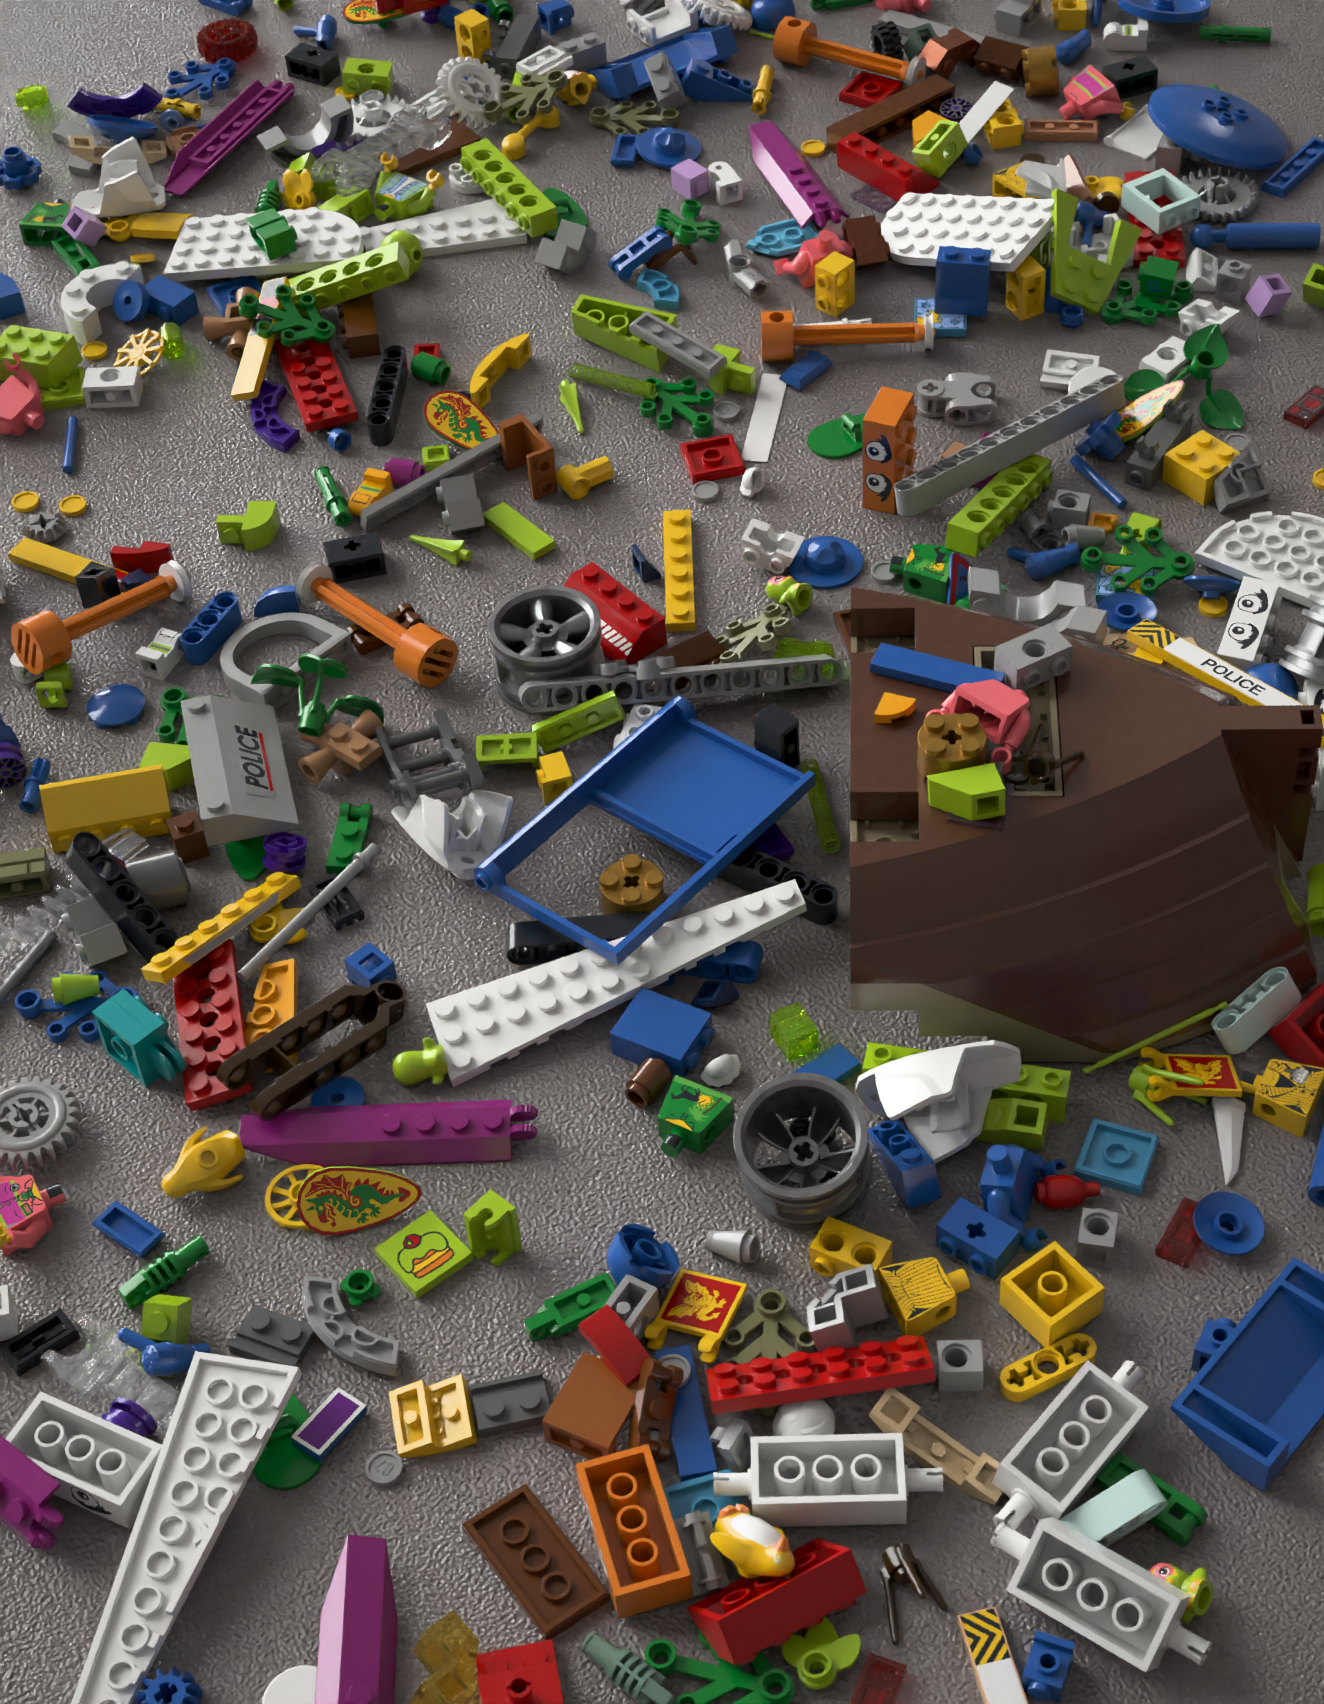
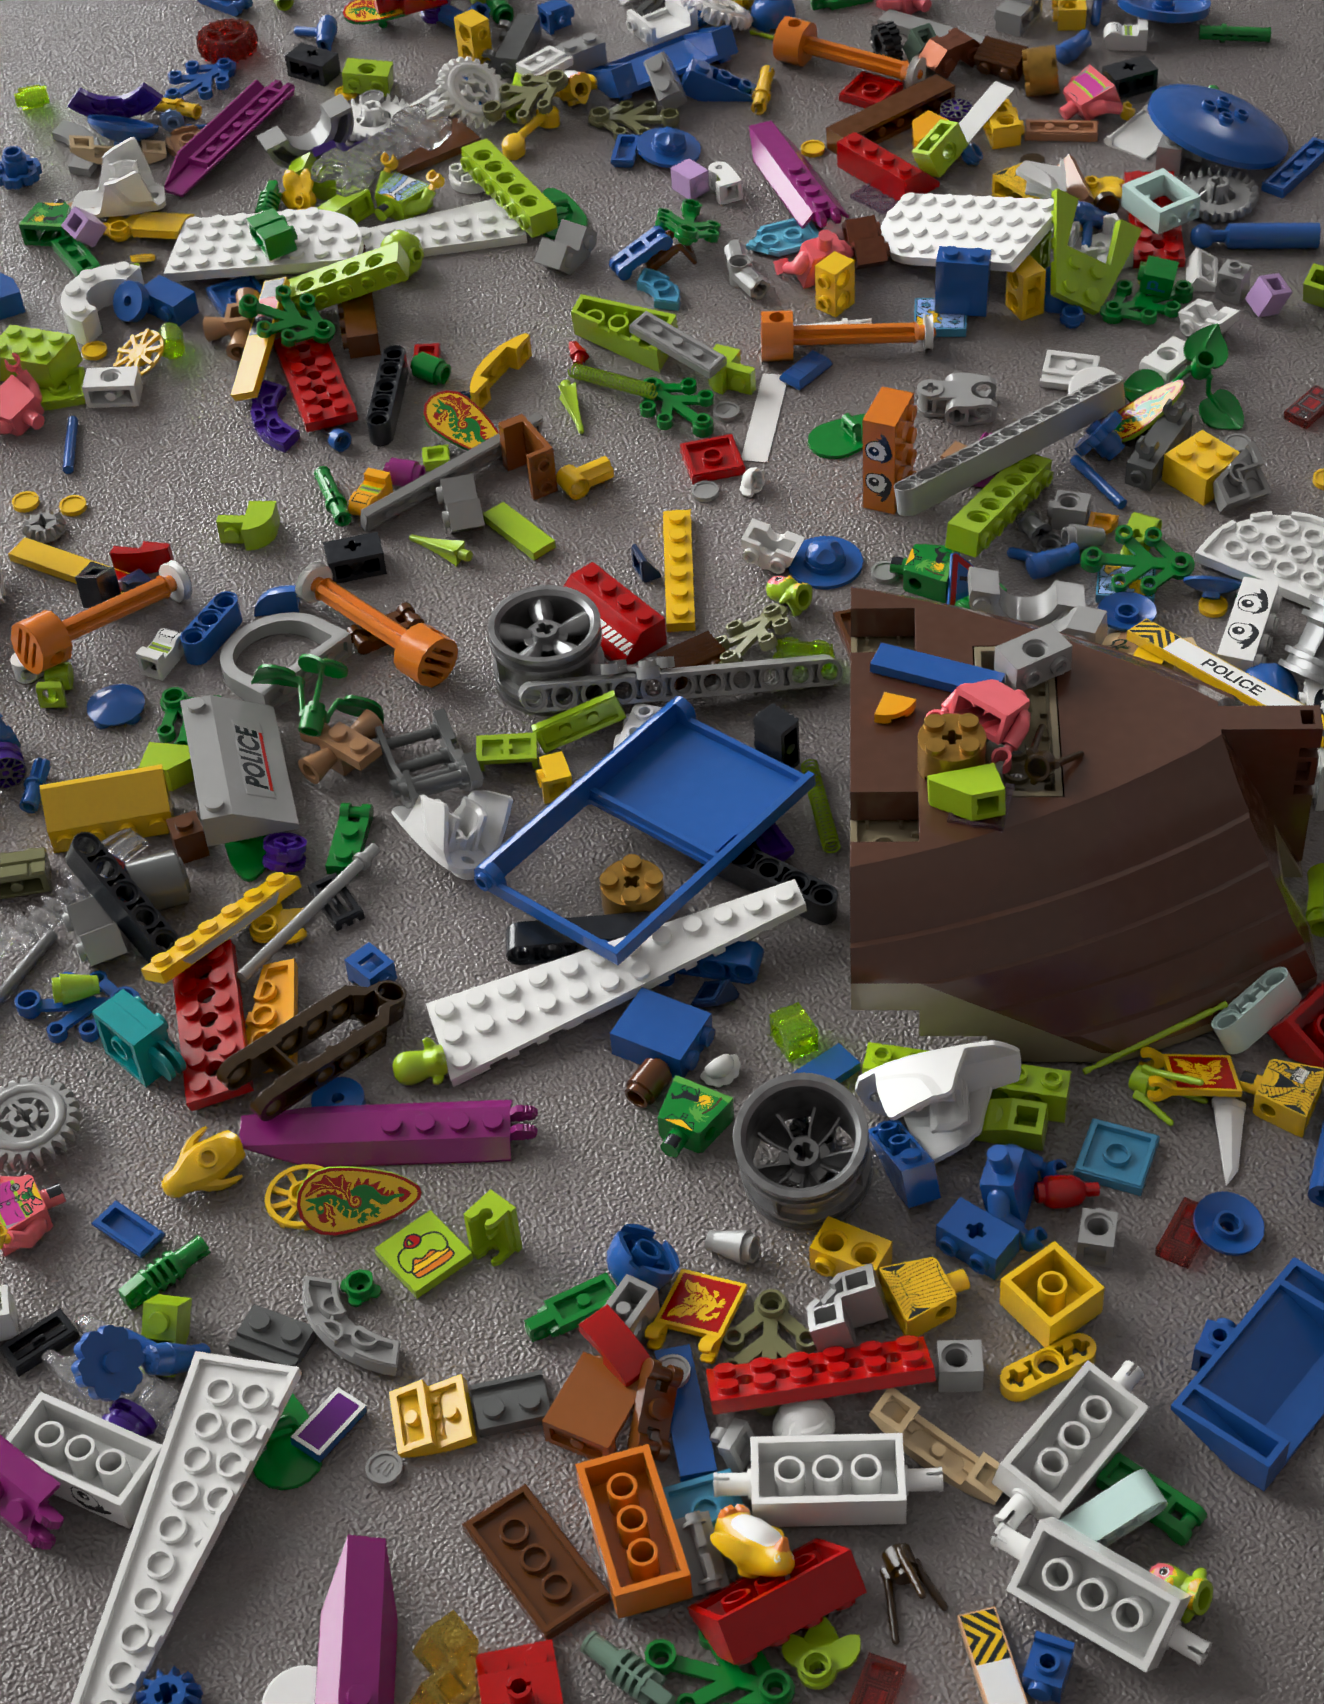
(108, 1363): none -> blue plant
(577, 353): none -> red bar

